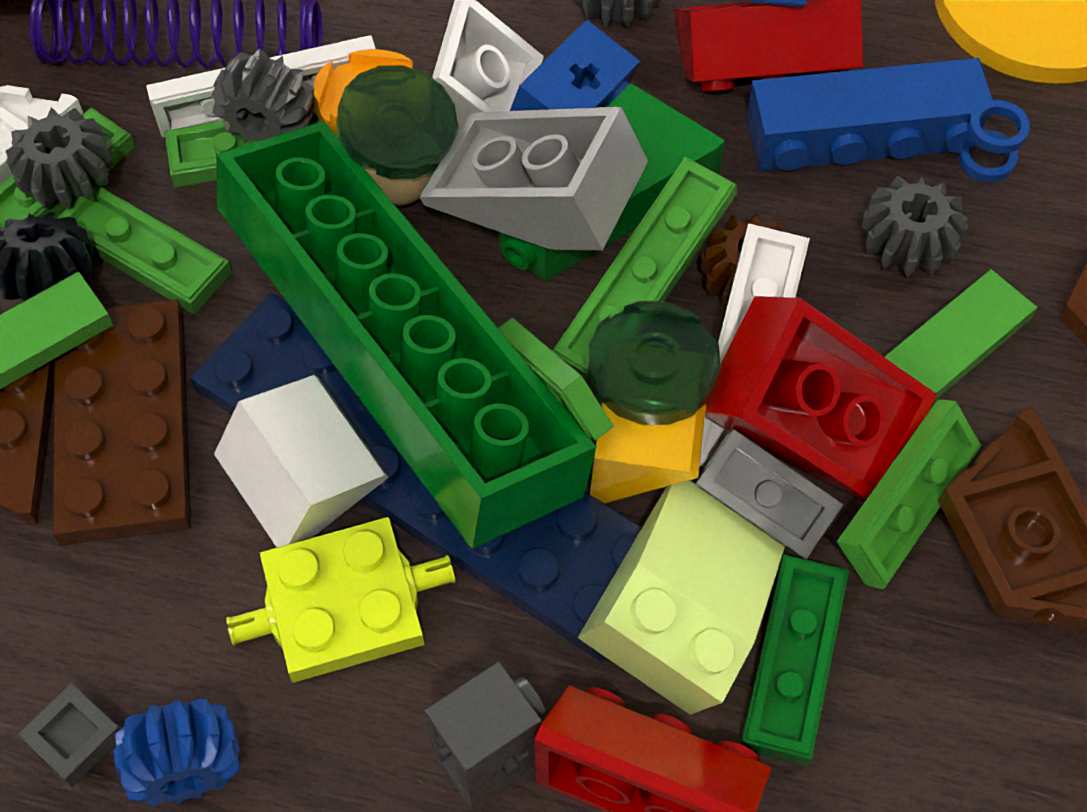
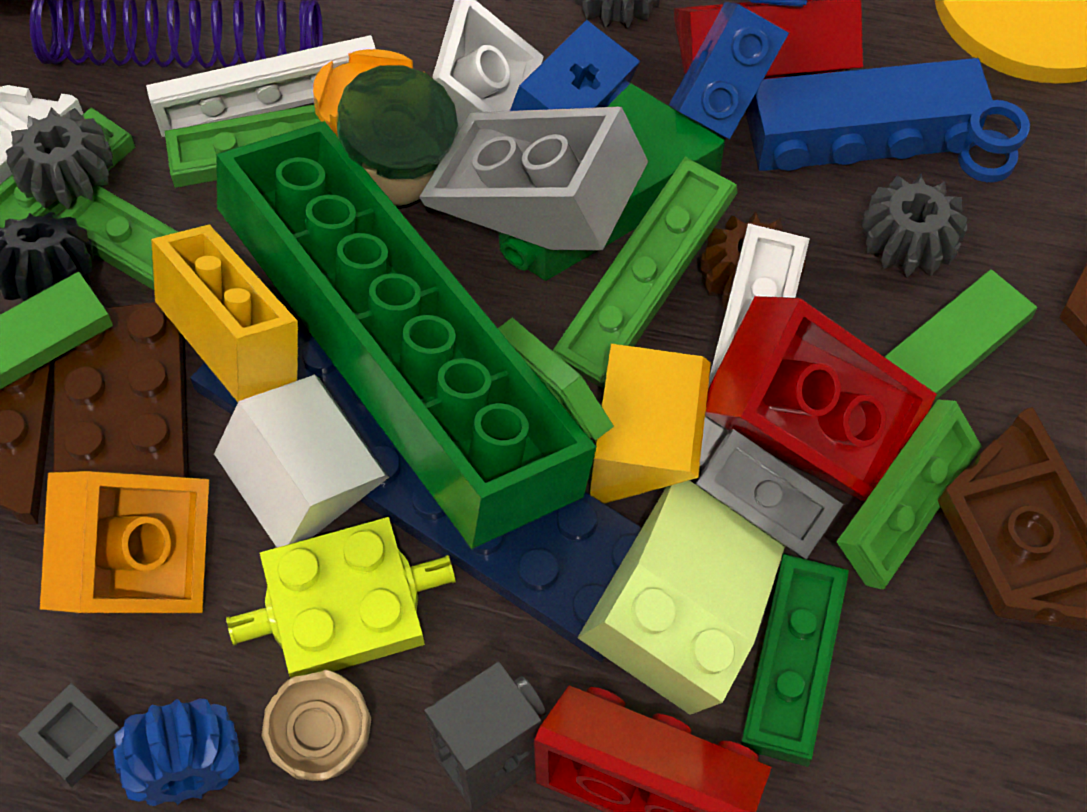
(124, 543): none -> light orange slope
(225, 312): none -> yellow brick
(261, 97): dark grey gear -> none
(316, 726): none -> tan hair
(653, 363): clear green tile -> none
(728, 69): none -> blue brick

